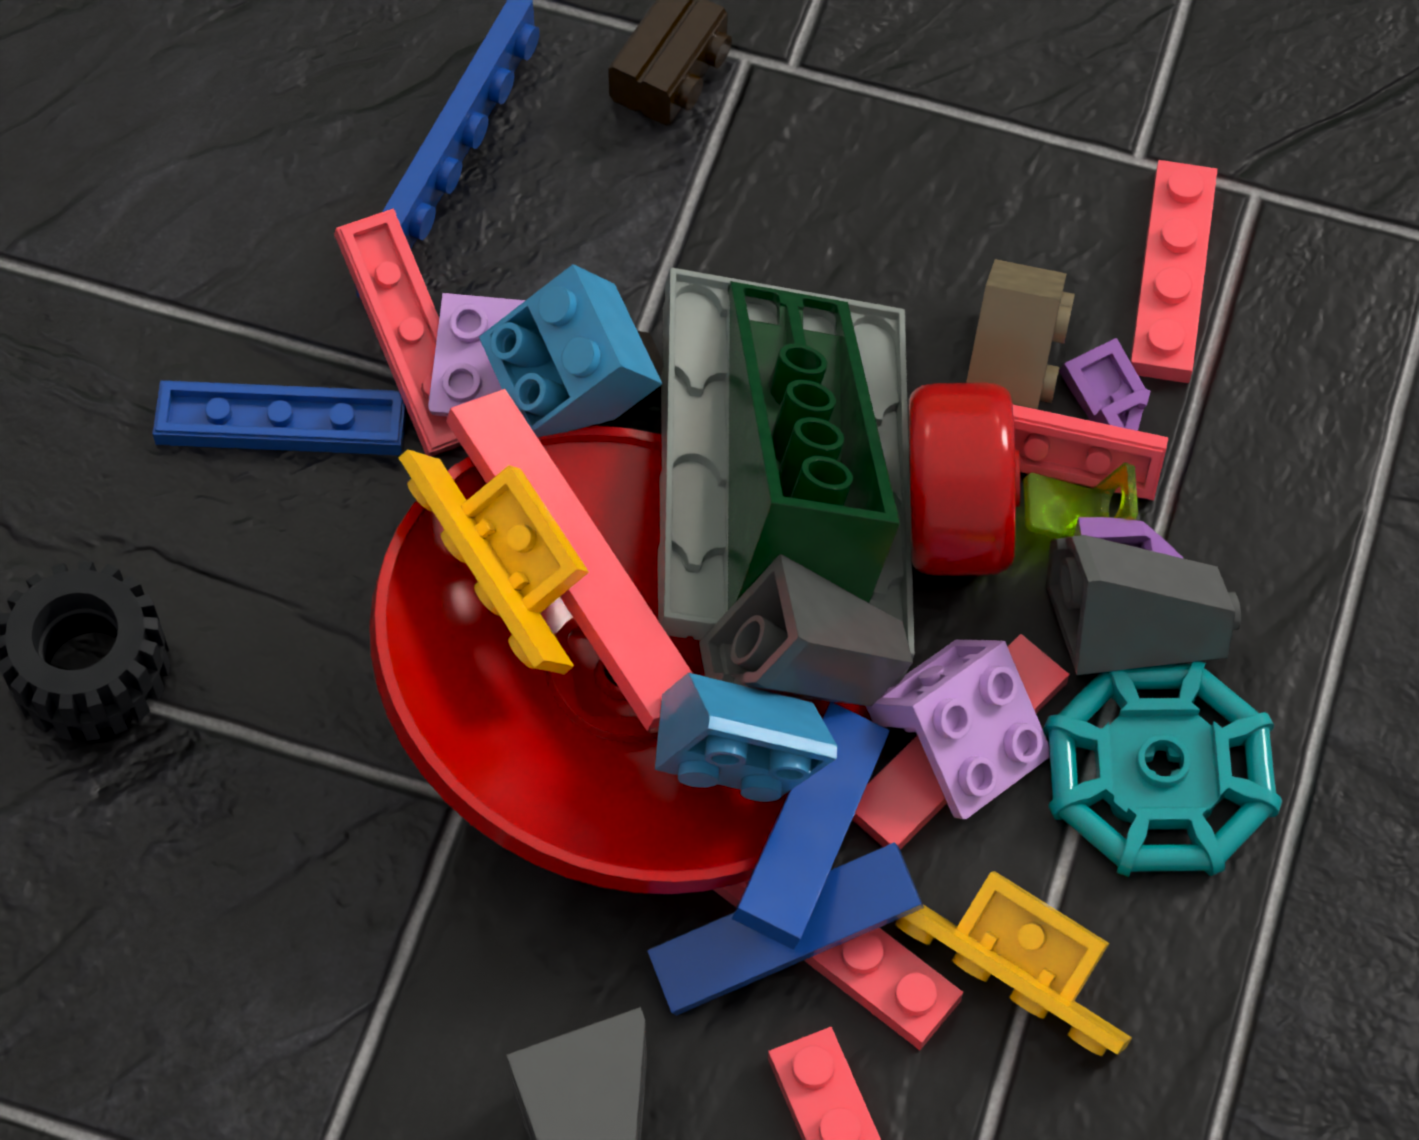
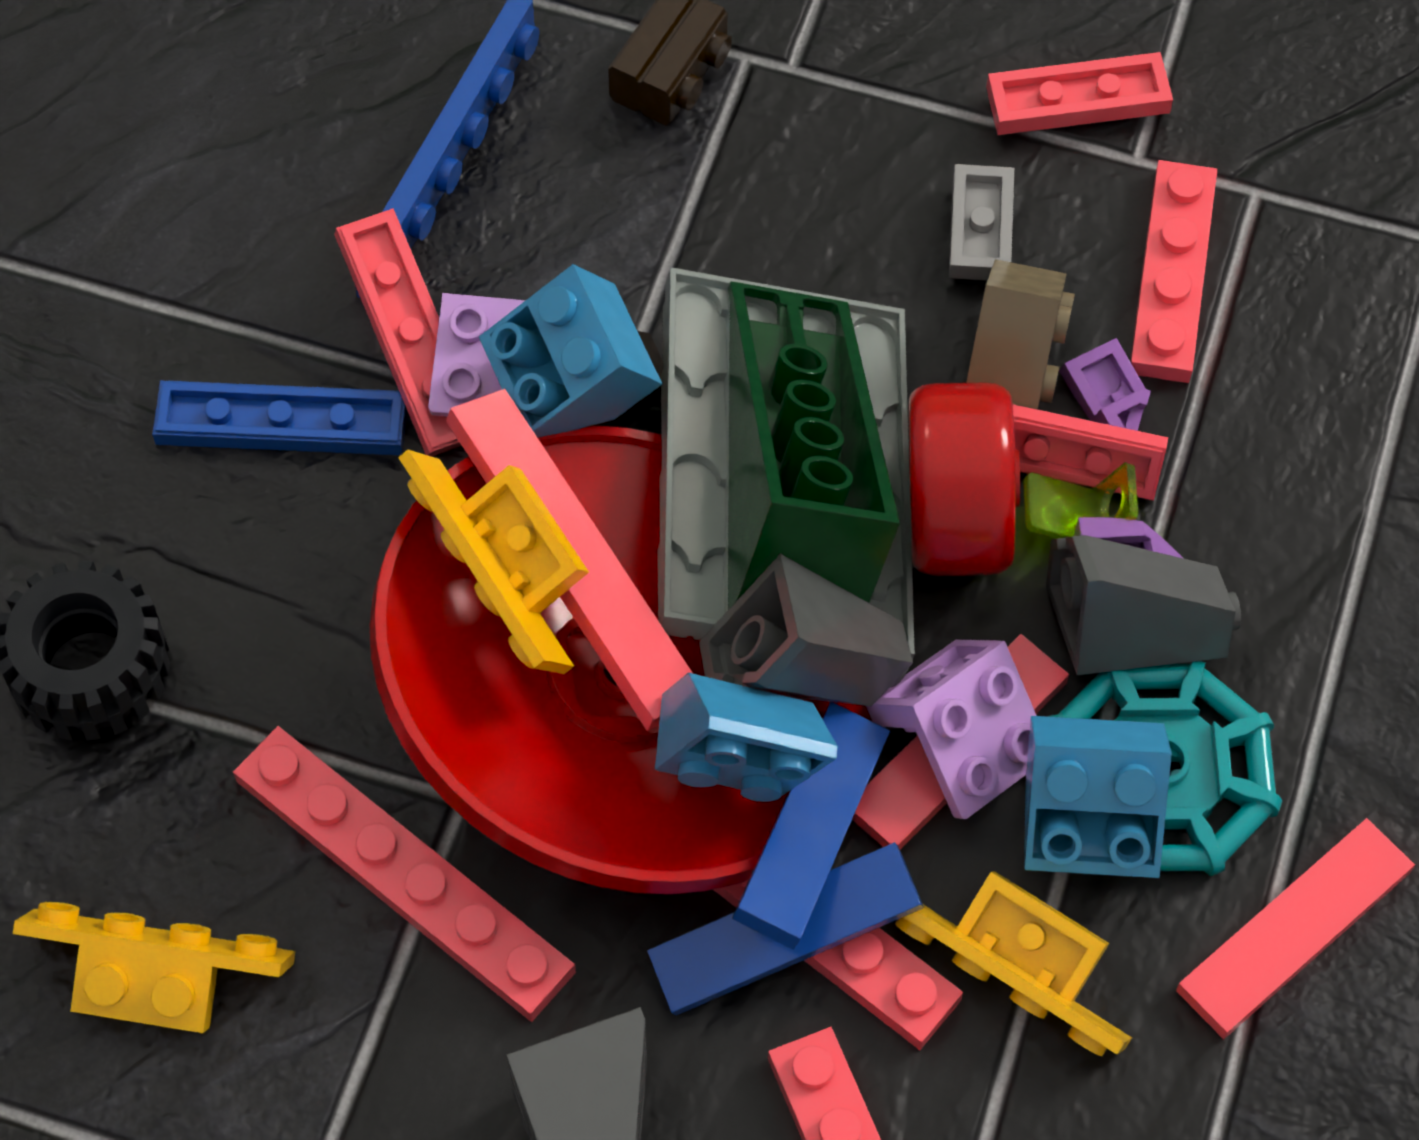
(149, 971): none -> yellow bracket
(405, 873): none -> coral plate
(980, 220): none -> light grey plate
(1079, 93): none -> coral plate
(1096, 796): none -> dark azure slope
(1294, 928): none -> coral tile

